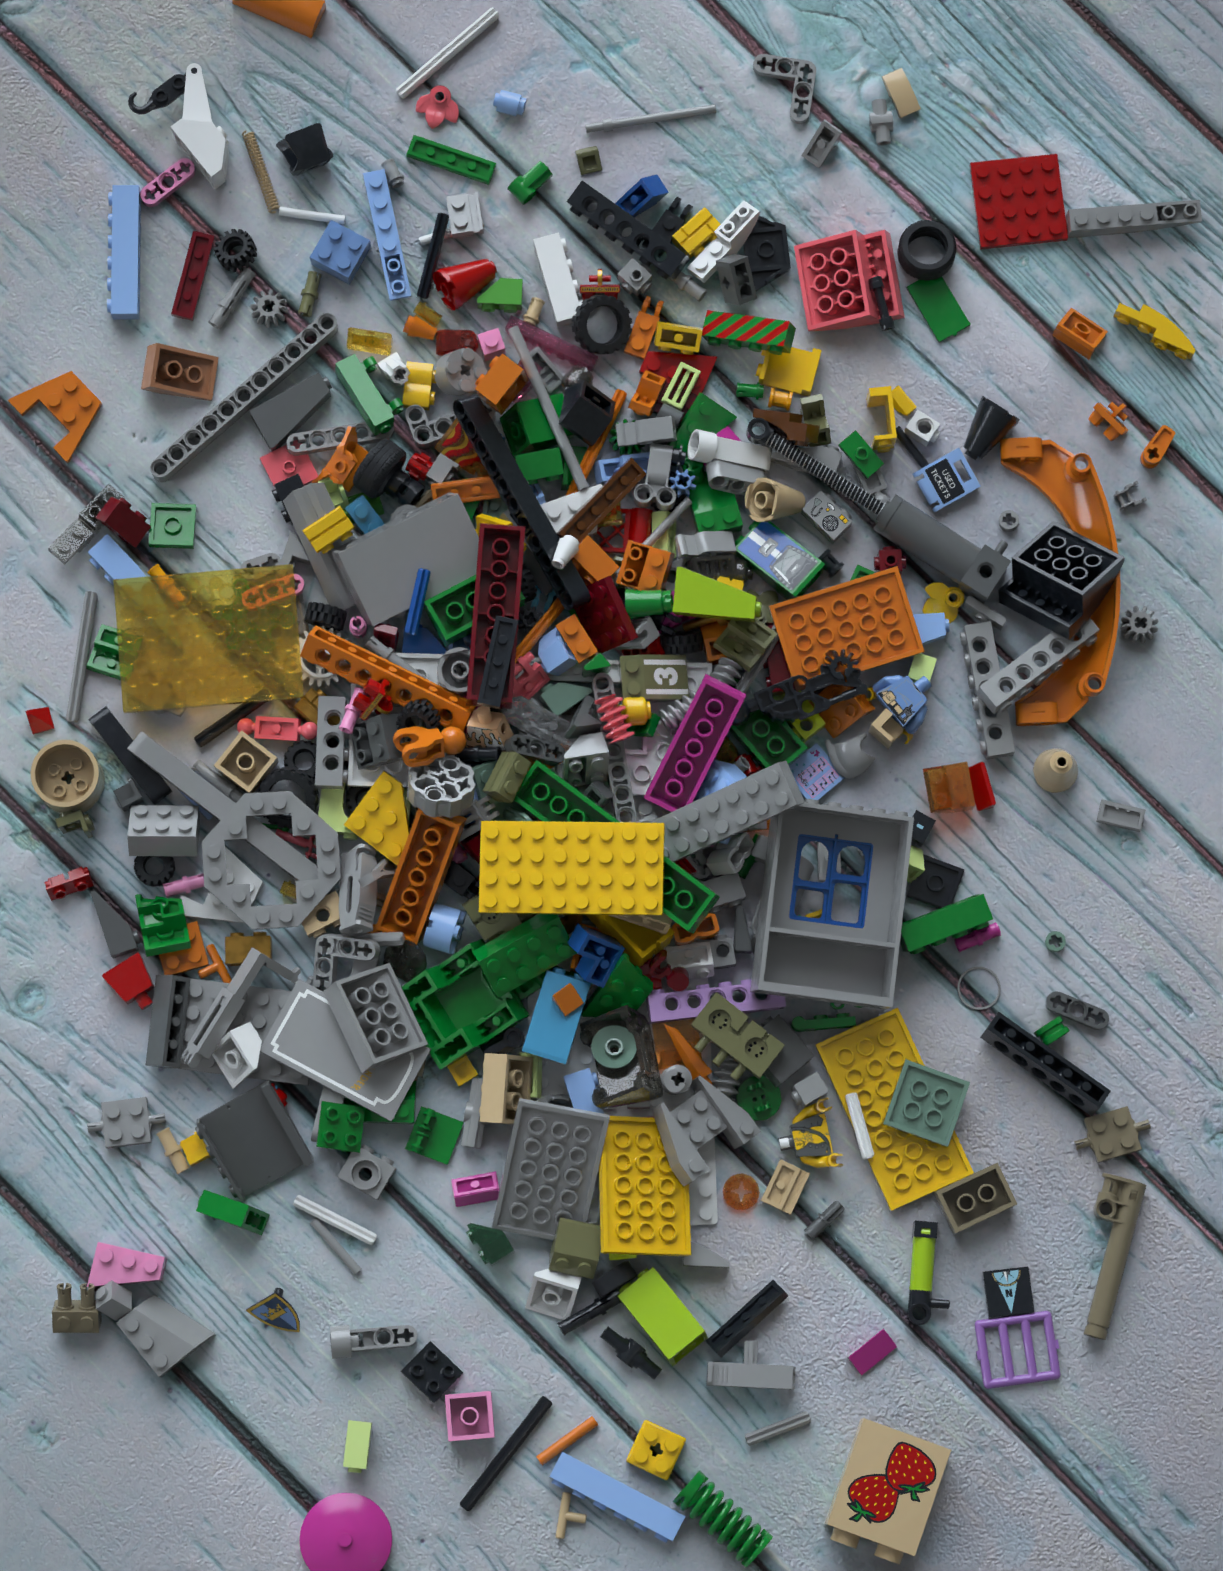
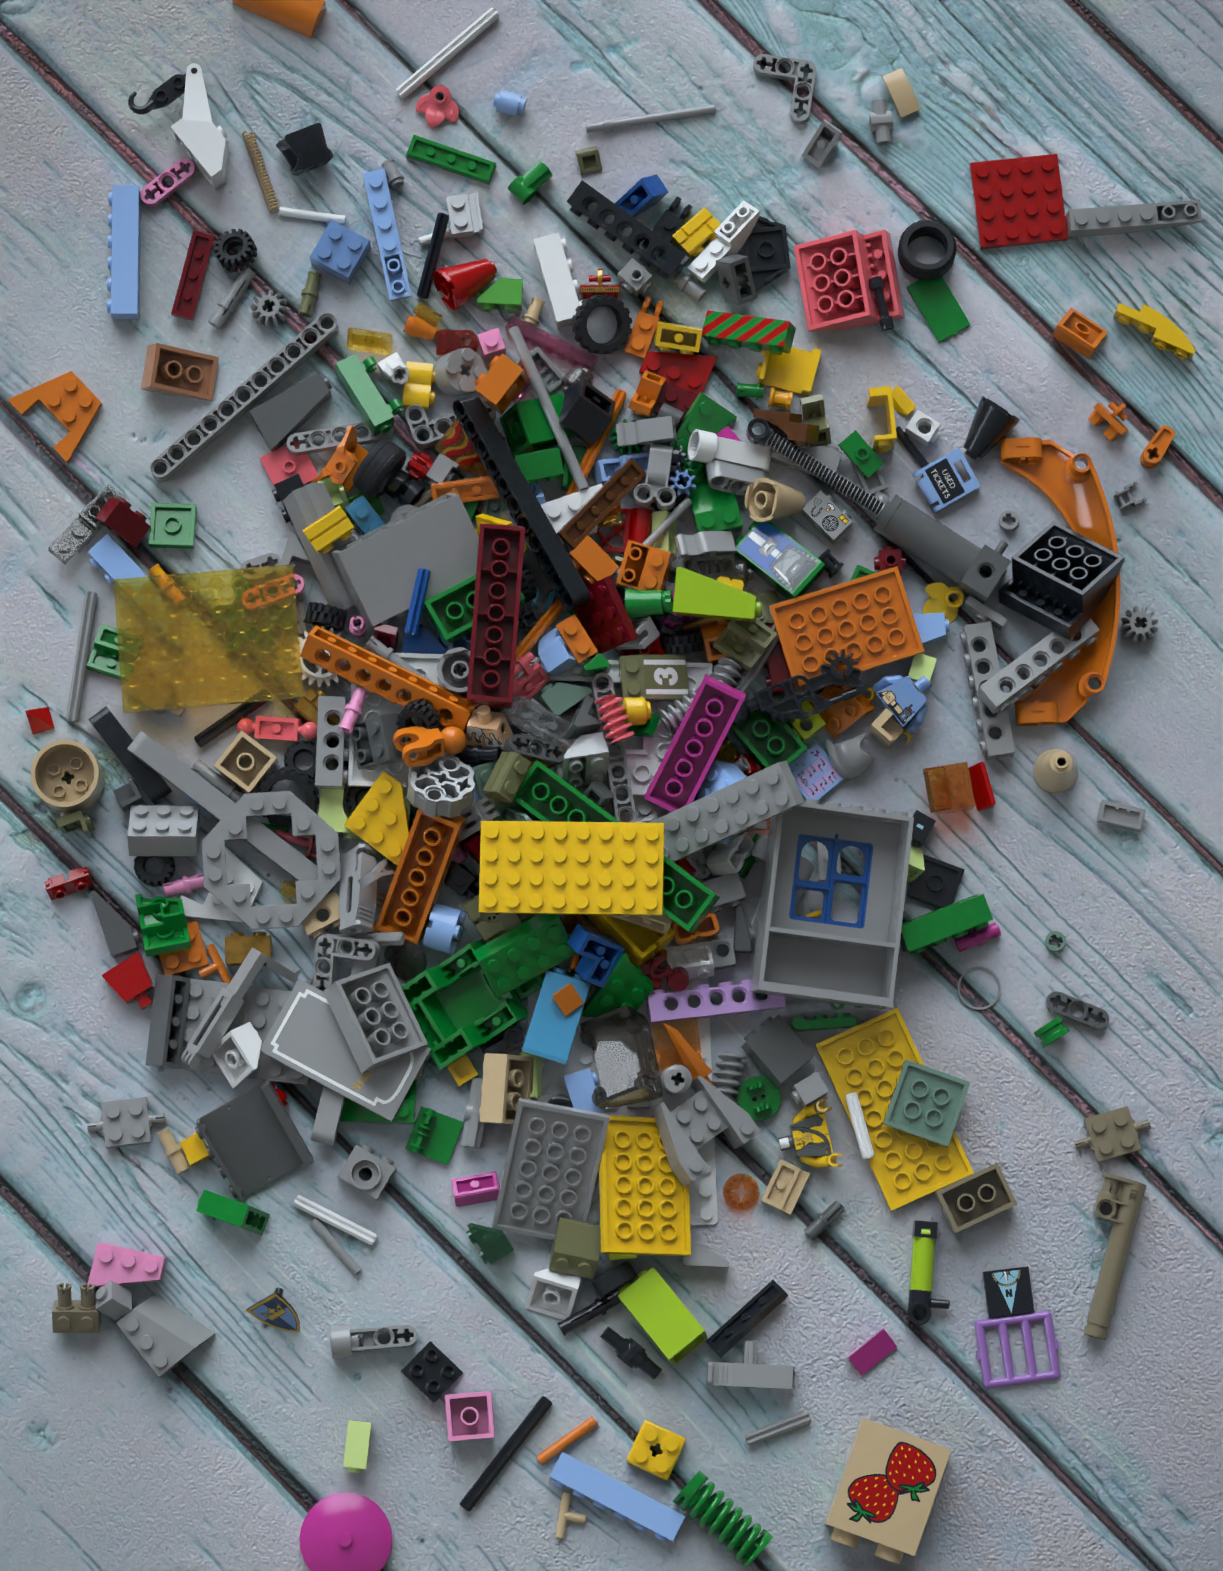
(340, 1127): green hinge -> none
(376, 699): red hips -> none
(497, 662): black plate -> none
(565, 551): white cone -> none
(612, 1037): sand green dish -> none
(673, 403): yellowish green tile -> none
(743, 1042): olive piece -> none
(1045, 1064): black brick -> none

